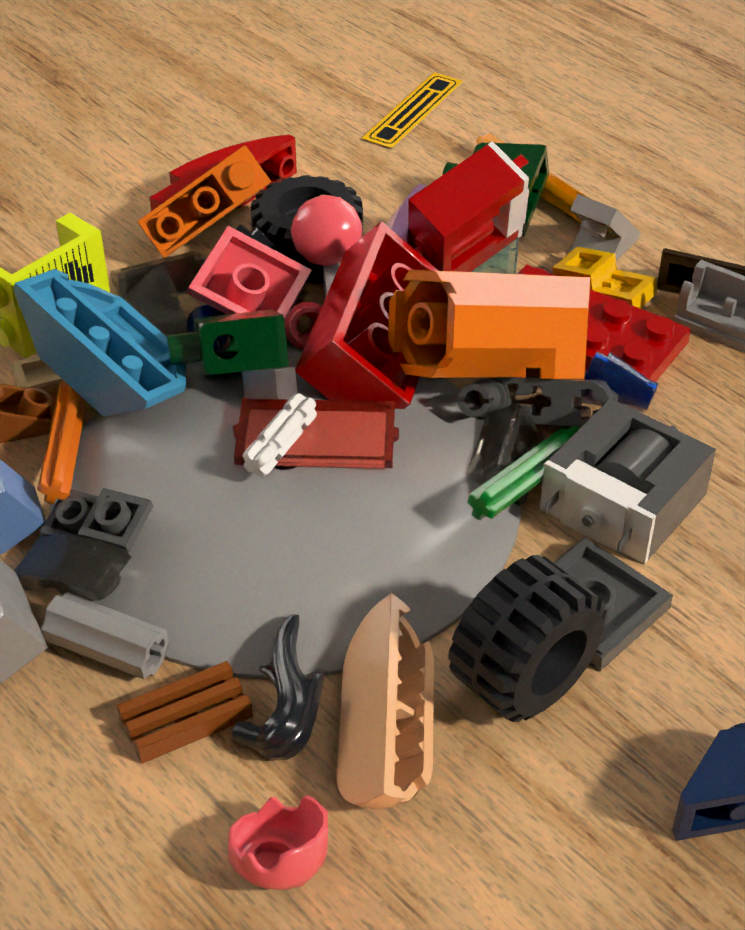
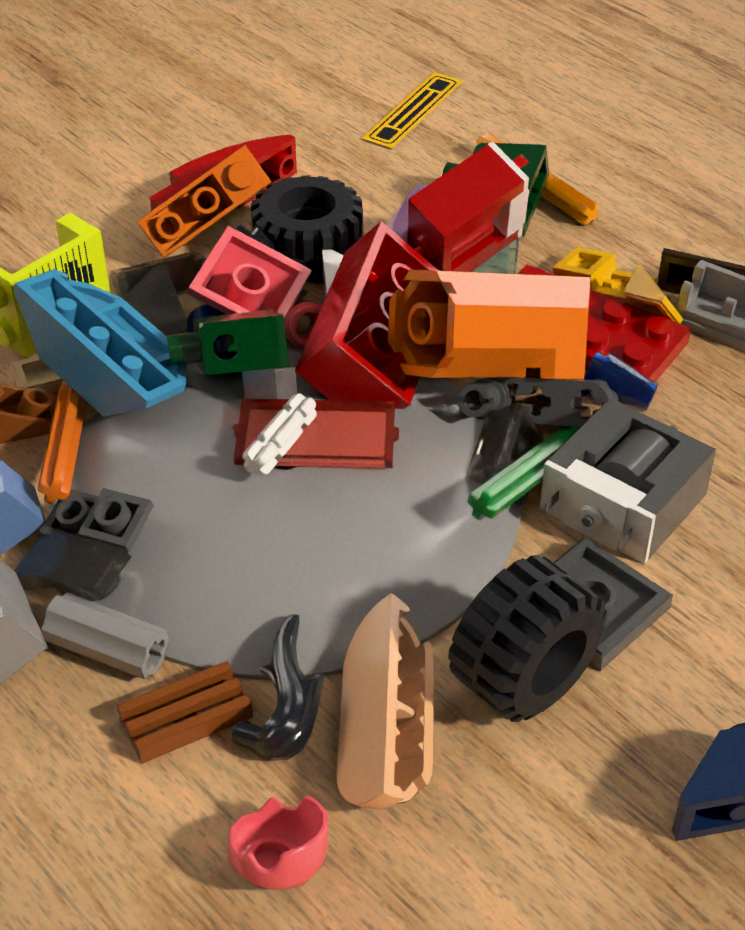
(325, 229): coral hair -> none
(603, 227): light grey slope -> none
(647, 295): none -> yellow slope

